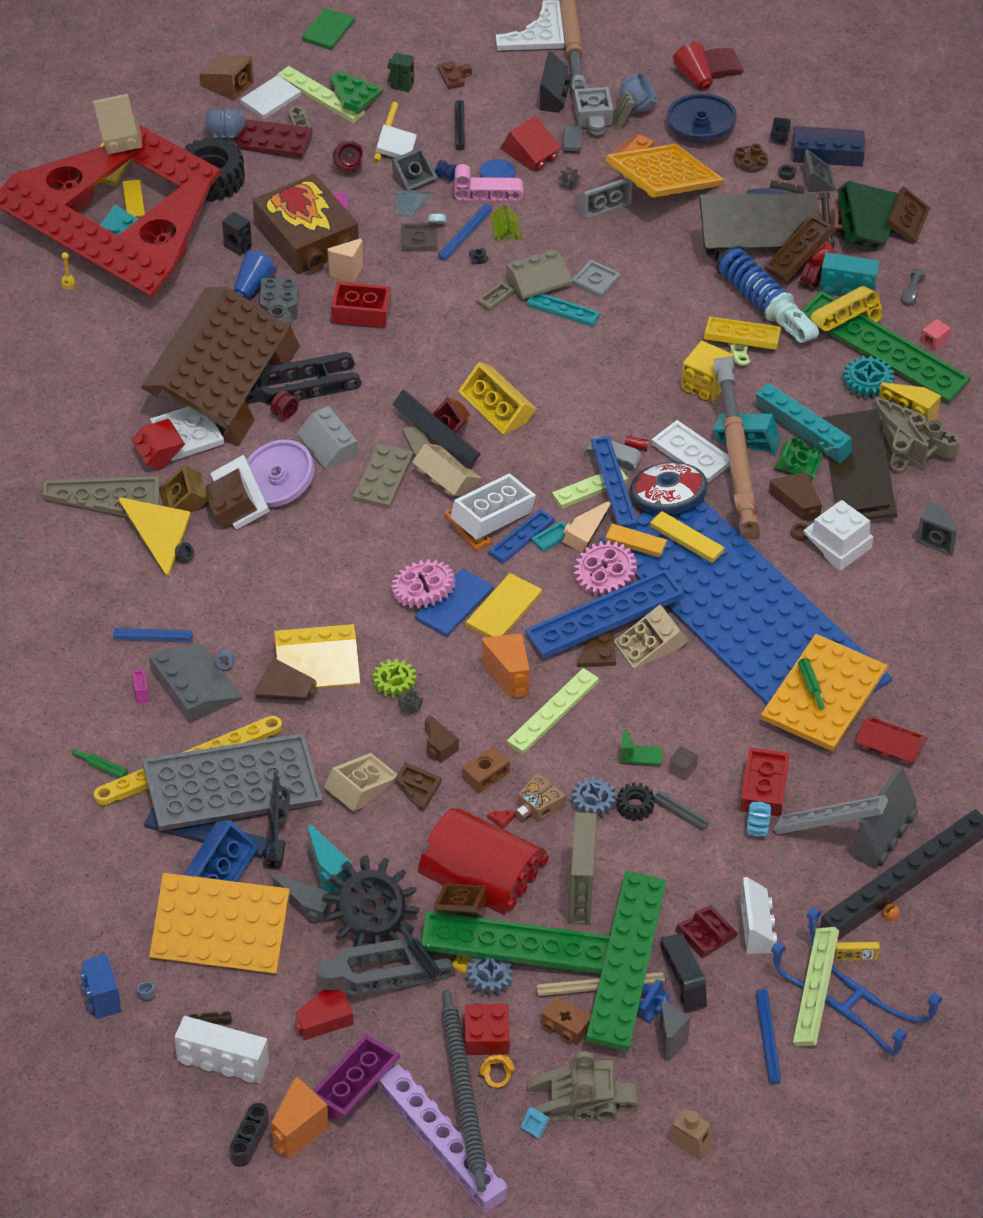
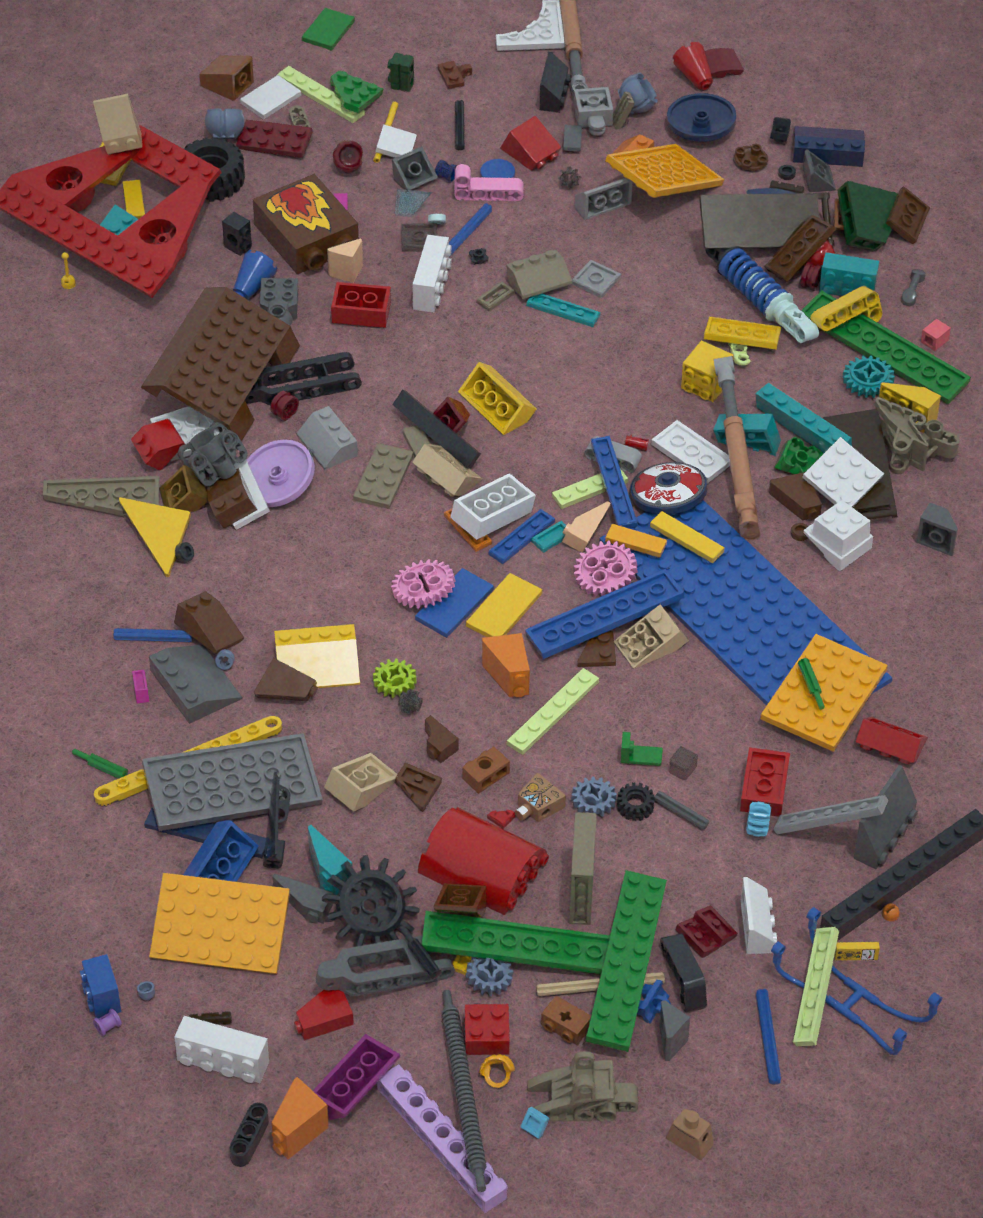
(107, 1022): none -> medium lavender bush
(207, 622): none -> reddish brown slope
(213, 454): none -> dark grey piece
(431, 273): none -> white brick
(505, 223): clear neon green panel -> none
(843, 474): none -> white plate

